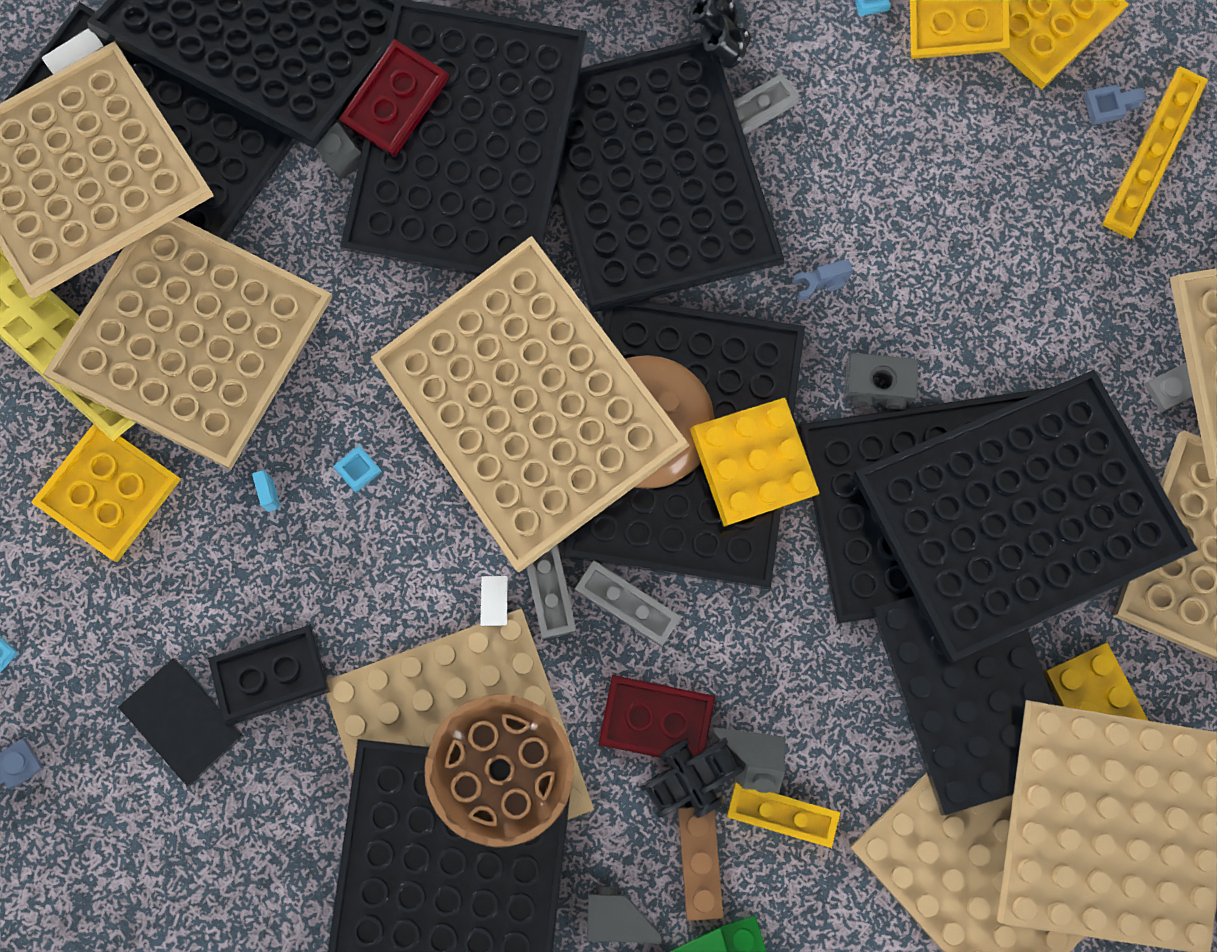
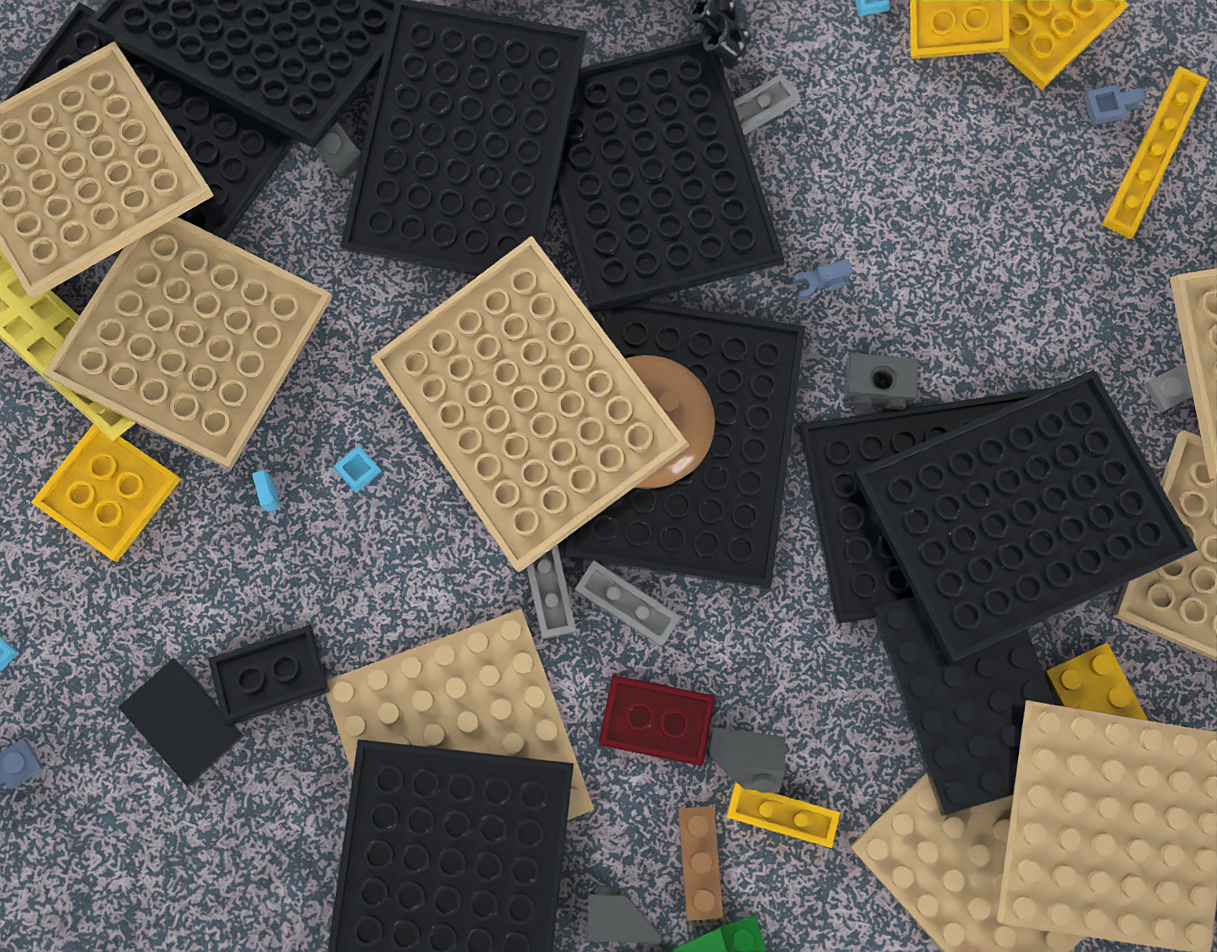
(72, 51): white sticker -> none
(394, 97): dark red tile -> none
(461, 779): medium nougat brick -> none
(494, 601): white sticker -> none
(692, 778): black axle -> none
(754, 461): yellow plate -> none

